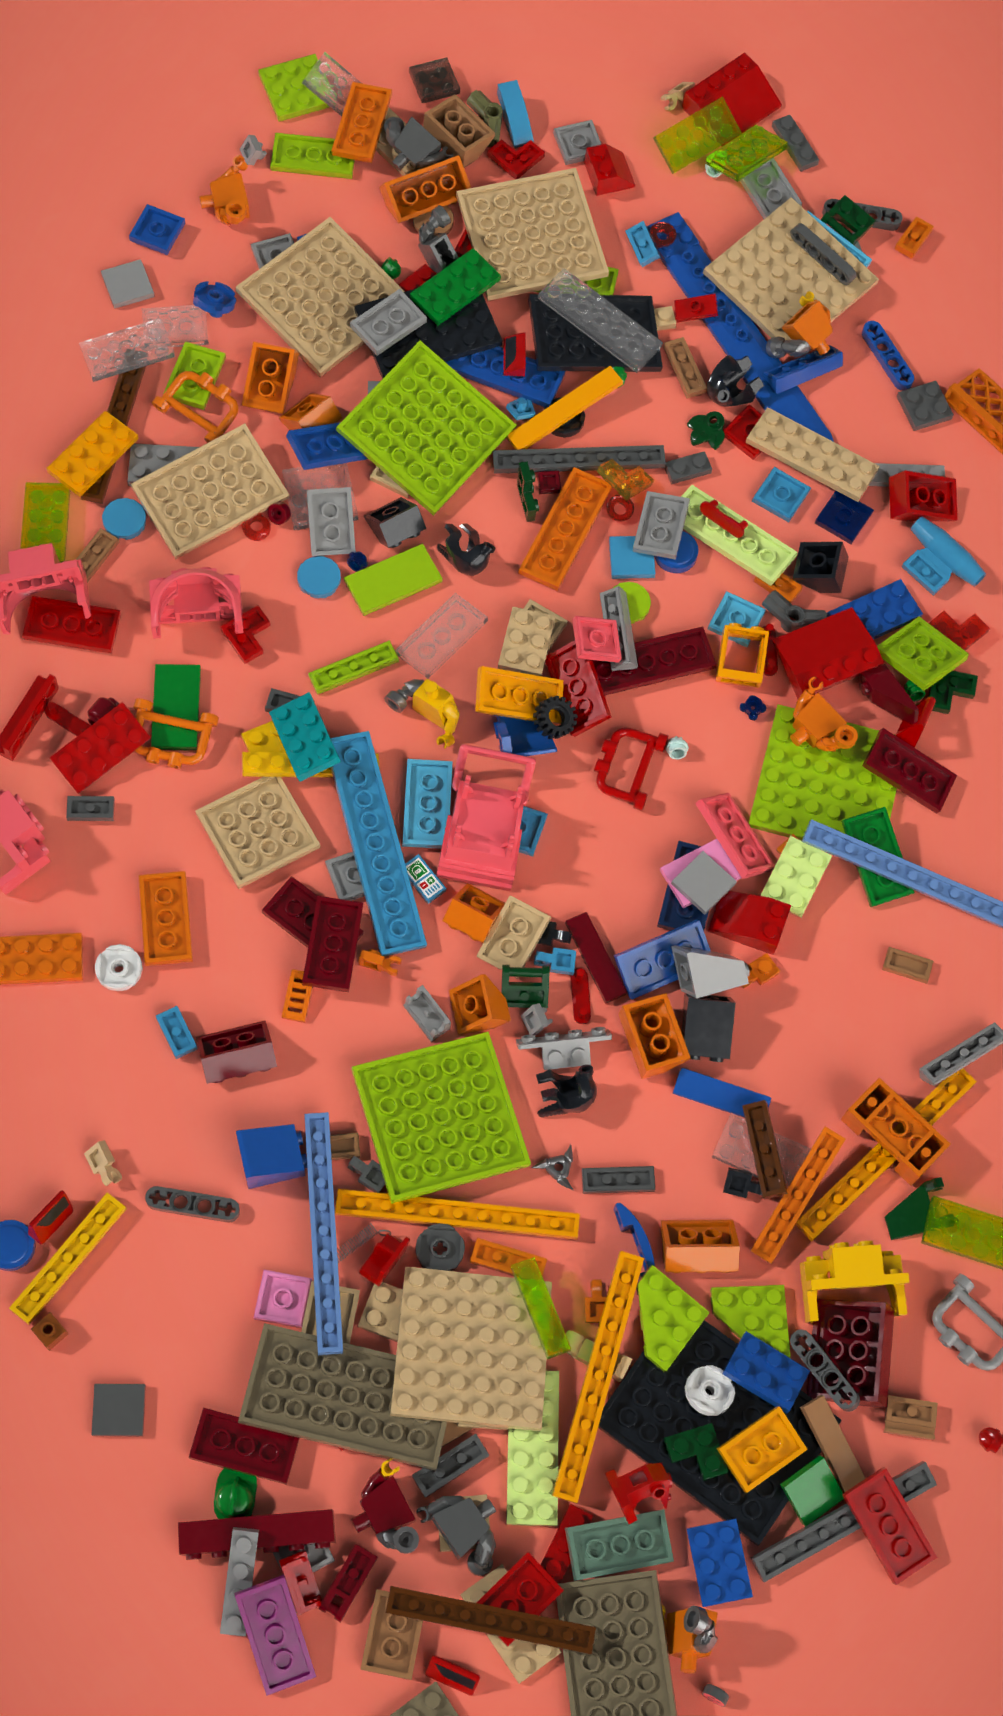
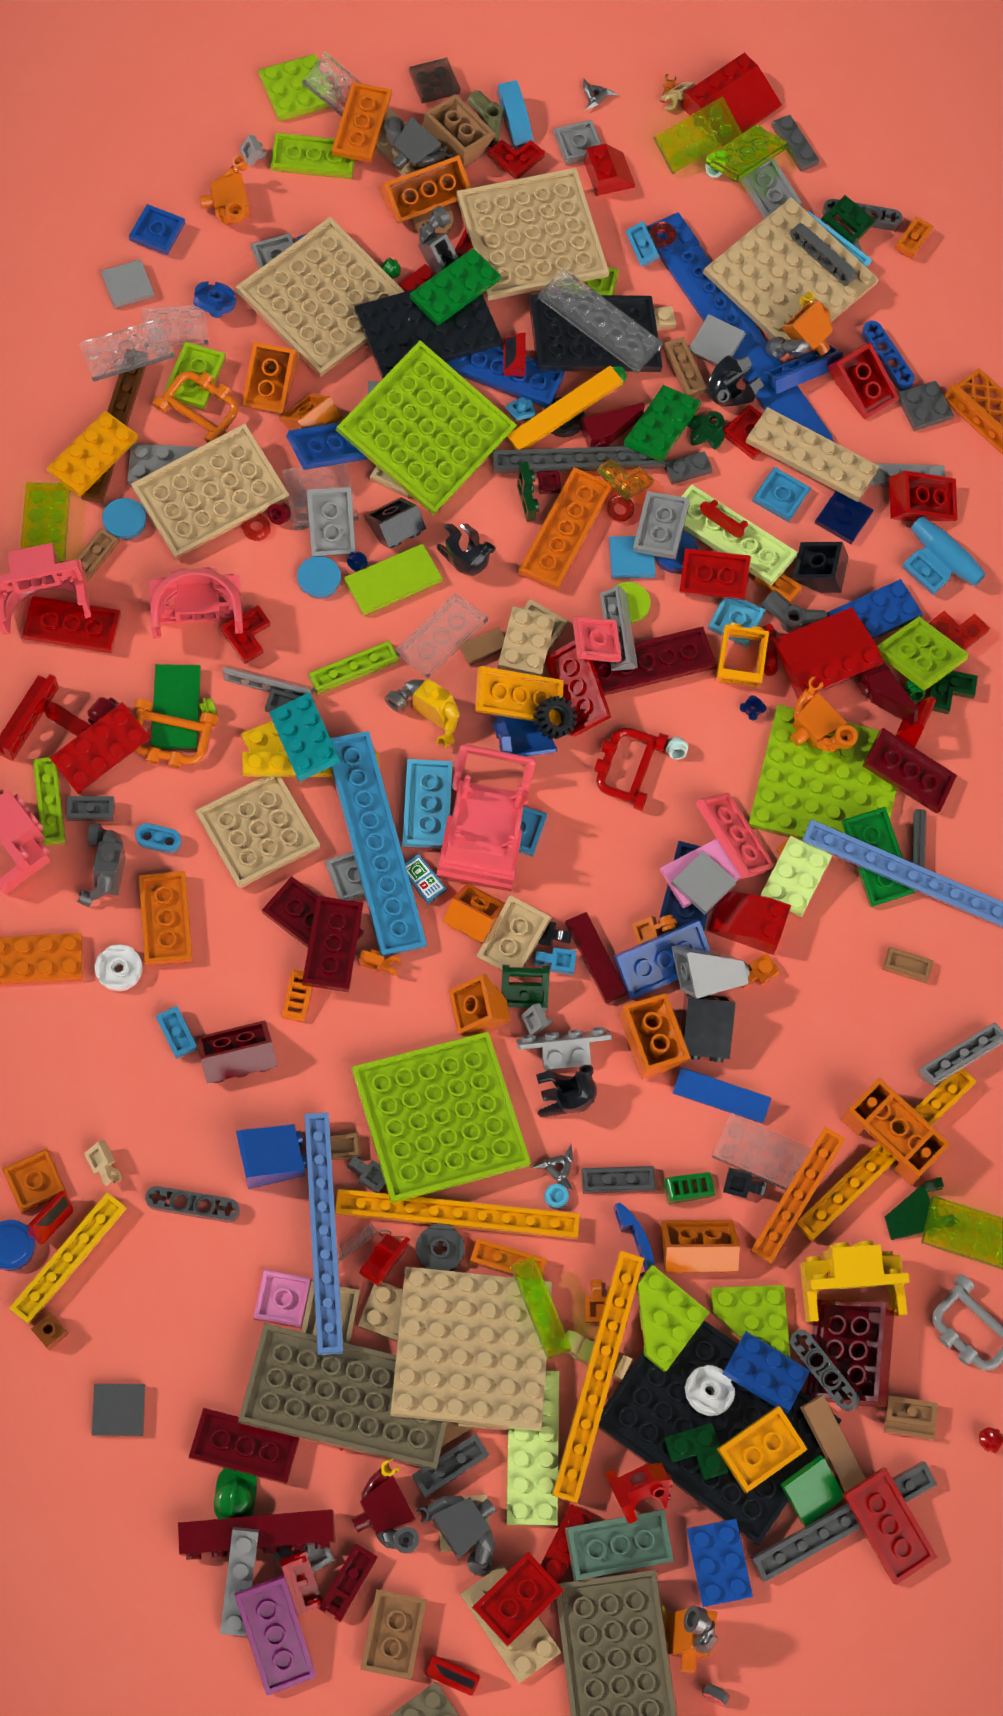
(33, 1180): none -> orange tile
(49, 801): none -> lime tile
(107, 866): none -> dark grey torso
(160, 836): none -> dark azure plate
(208, 706): none -> lime plate
(263, 682): none -> light grey slope
(388, 322): light grey plate -> none
(427, 1014): light grey hinge -> none
(483, 646): none -> medium nougat tile
(490, 1620): reddish brown plate -> none
(556, 1196): none -> medium azure tile
(580, 996): red piece -> none
(595, 100): none -> flat silver piece
(607, 427): none -> dark red slope
(649, 929): none -> orange plate
(662, 423): none -> green plate
(668, 85): none -> clear yellow hand
(671, 1196): none -> green slope
(696, 308): red plate -> none
(715, 574): none -> red plate
(716, 340): none -> light grey tile
(764, 1149): reddish brown plate -> none
(864, 380): none -> red slope
(919, 837): none -> dark grey axle

